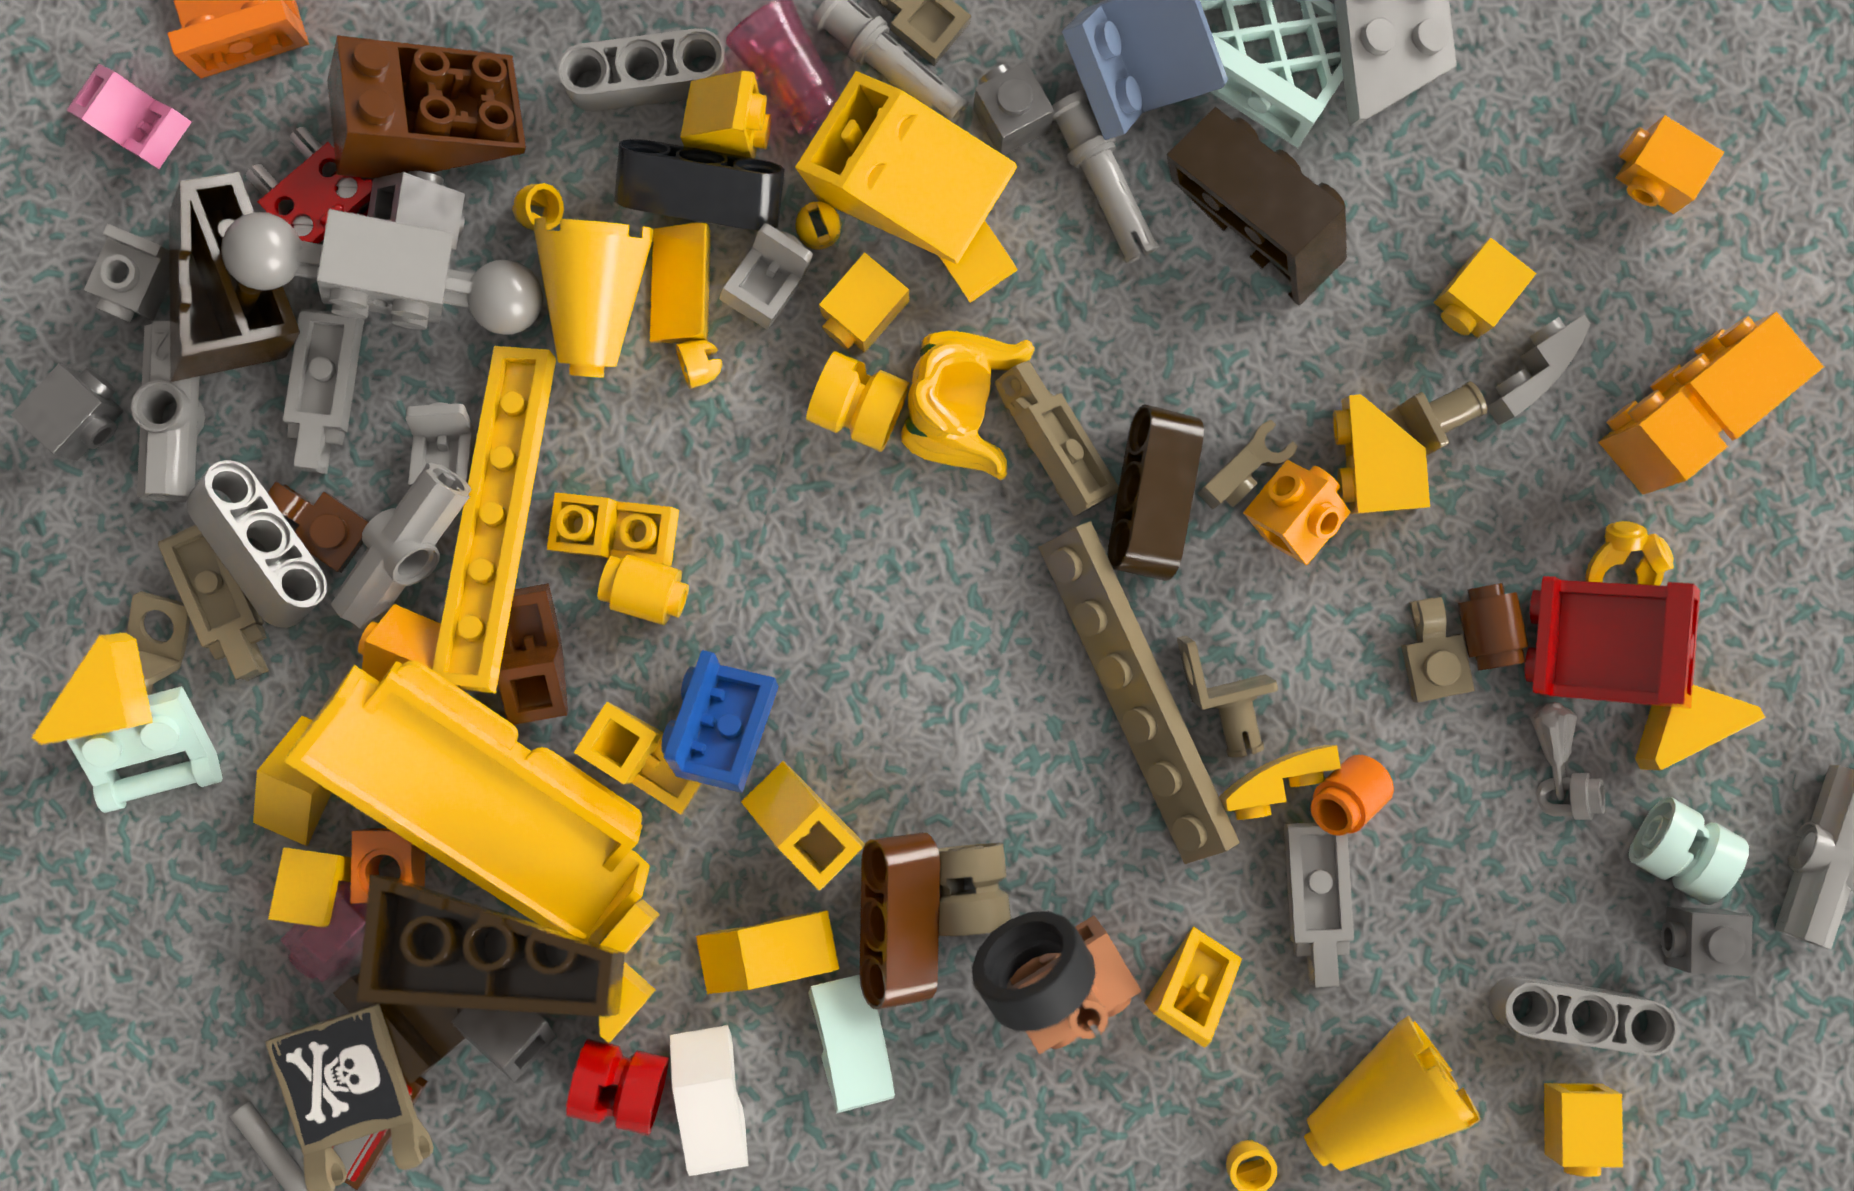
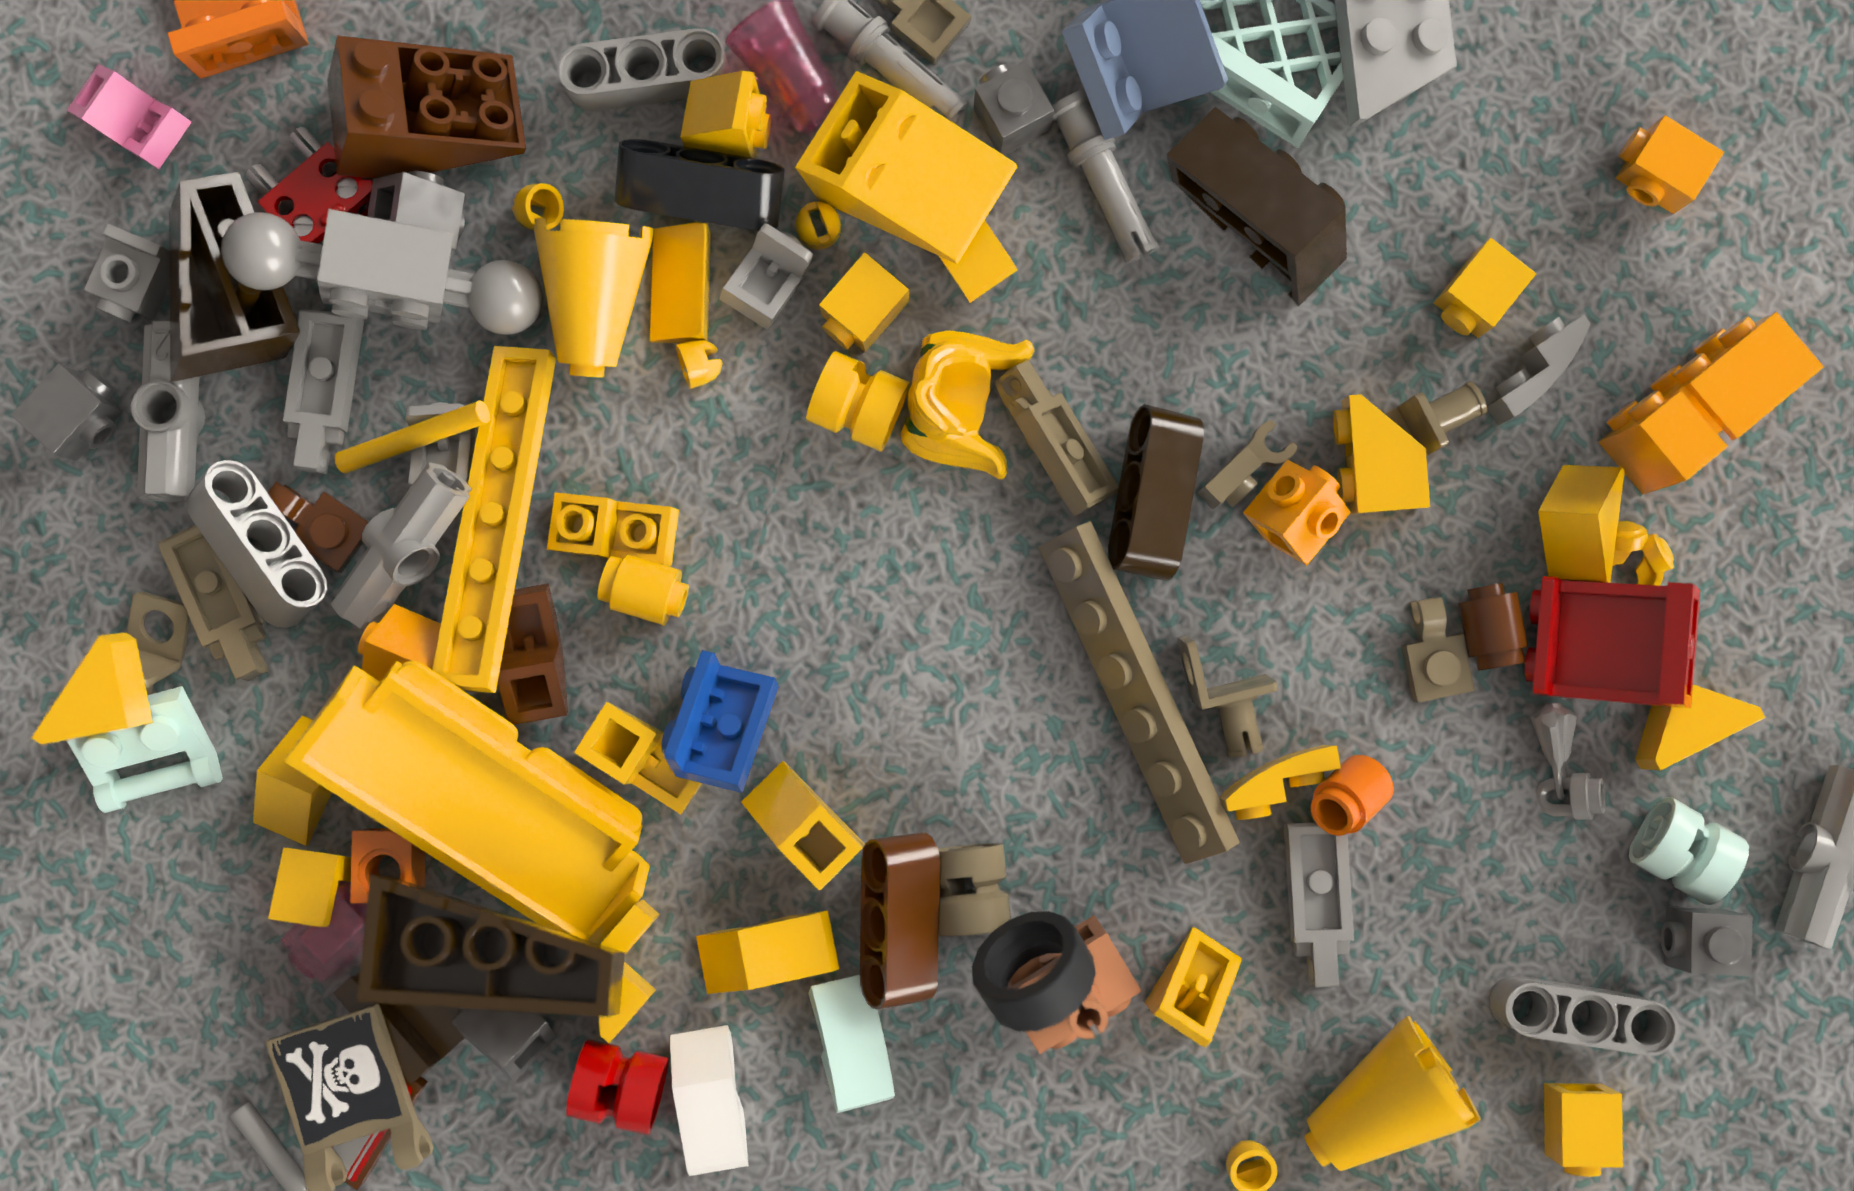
(412, 437): none -> yellow bar
(1582, 522): none -> yellow slope

